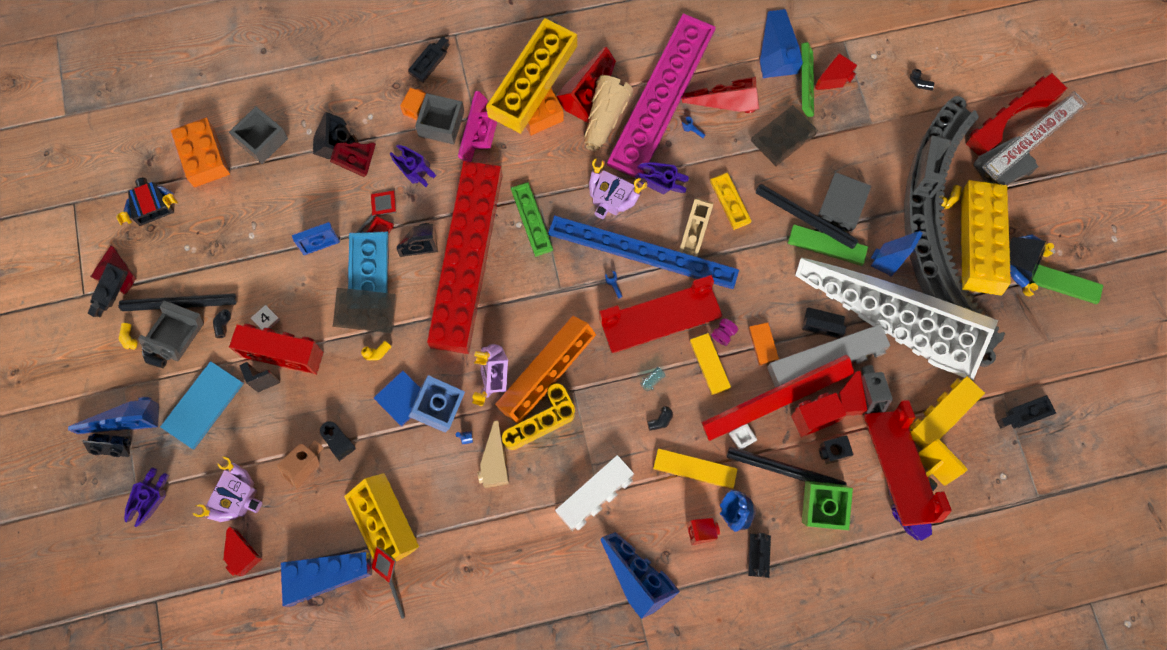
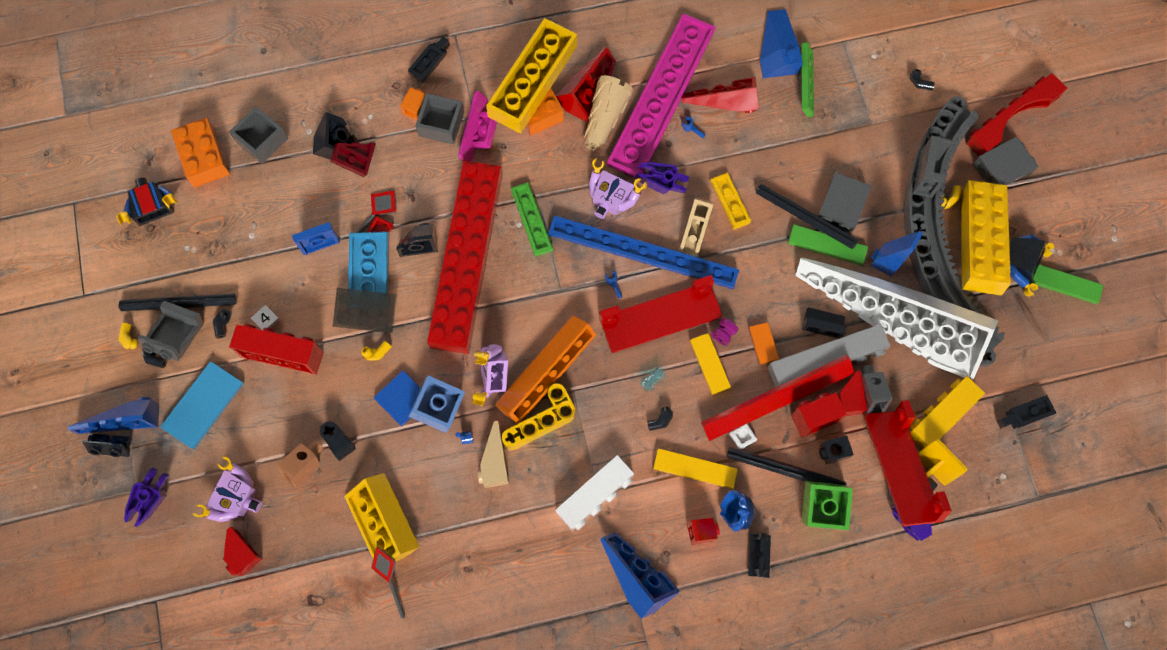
(107, 289): black hinge -> none
(113, 257): dark red wing -> none
(257, 380): black panel -> none
(316, 576): blue wedge -> none
(413, 166): dark purple hinge -> none
(784, 135): clear smoke plate -> none
(837, 74): red slope -> none
(1034, 136): clear tile -> none

